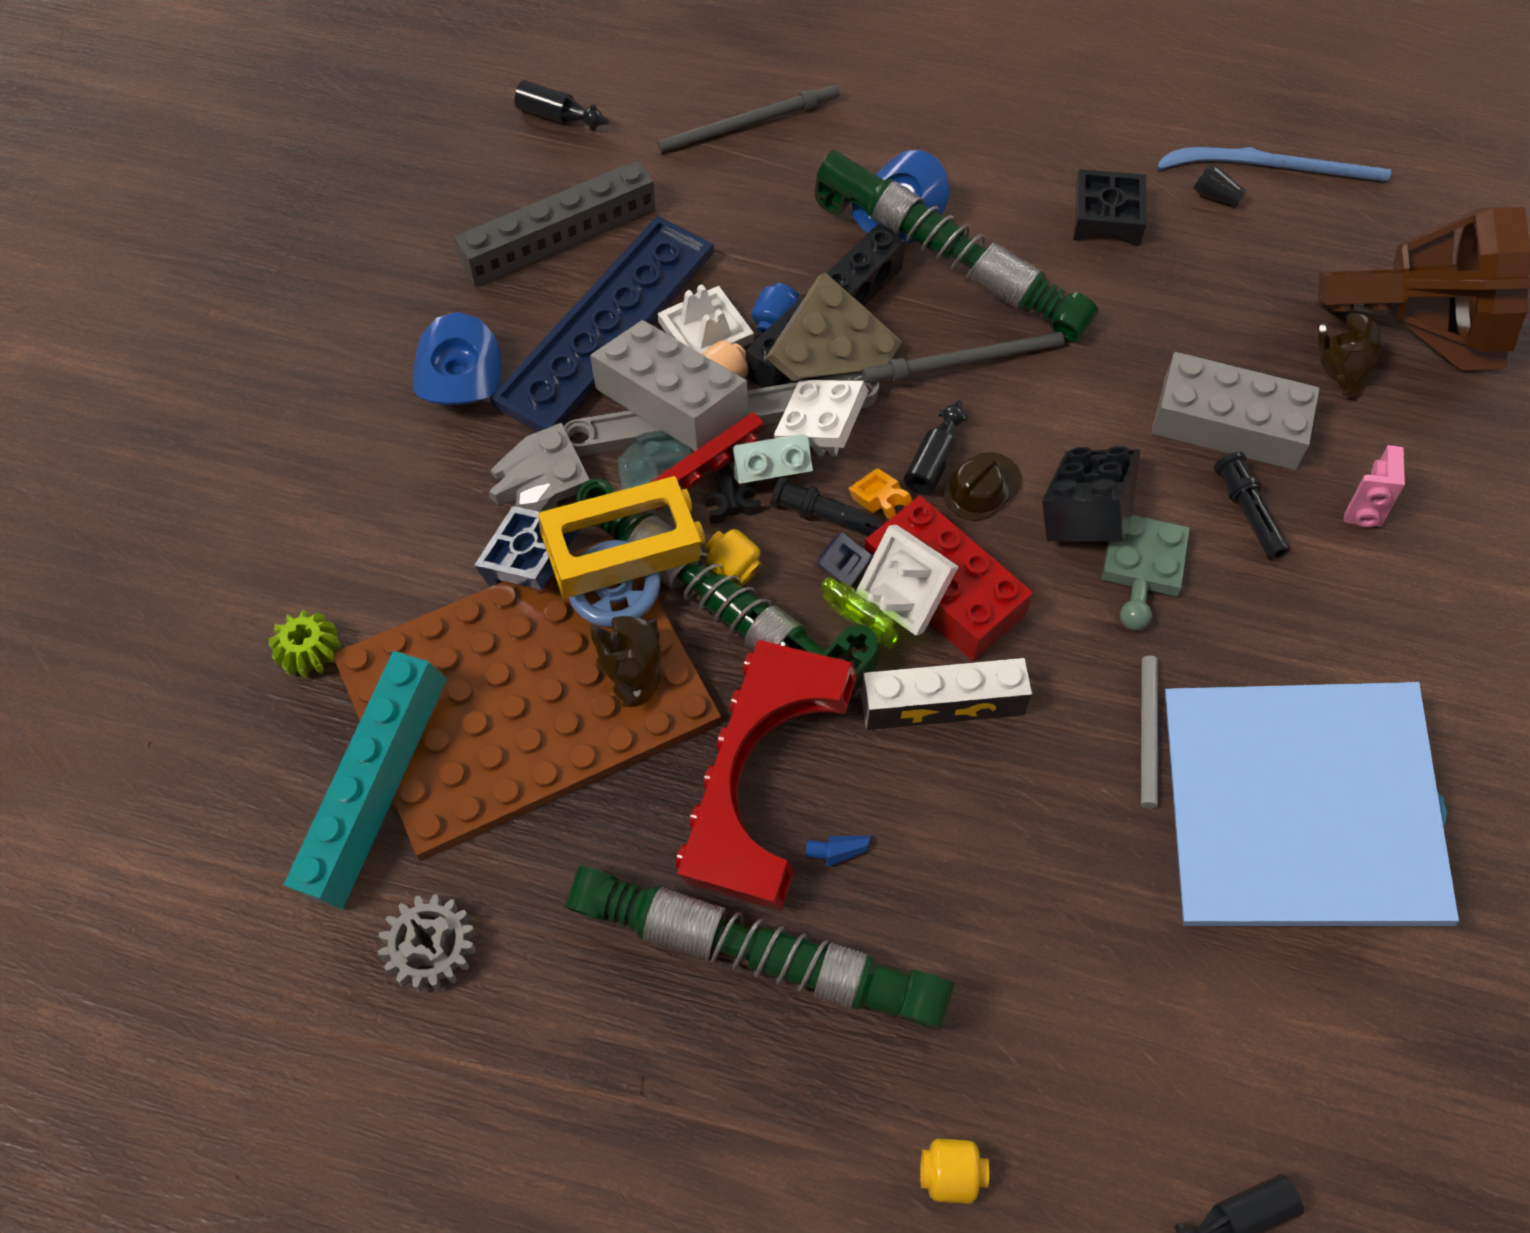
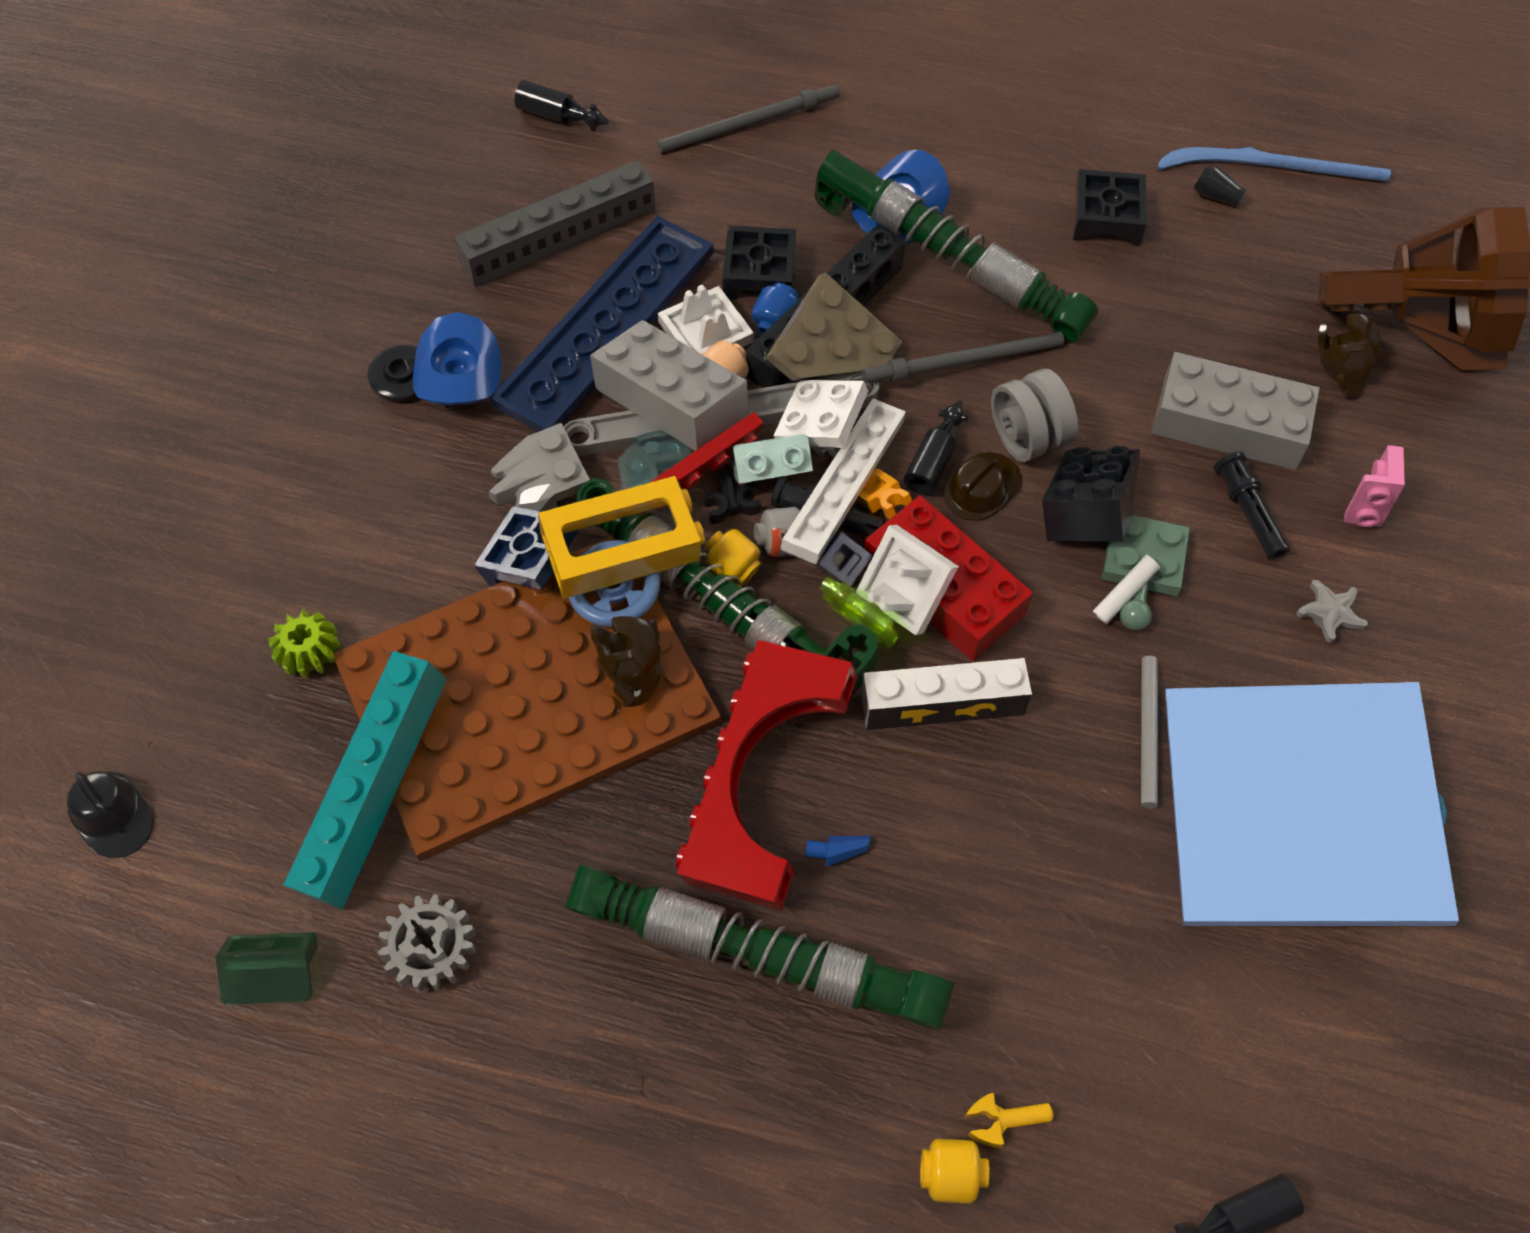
(109, 813): none -> black piece
(266, 968): none -> clear green panel
(392, 373): none -> black wheel
(757, 258): none -> black piece
(772, 529): none -> light grey head
(842, 482): none -> white plate
(1005, 1119): none -> yellow bar
(1034, 415): none -> light grey wheel
(1126, 589): none -> white piece
(1332, 610): none -> light grey animal

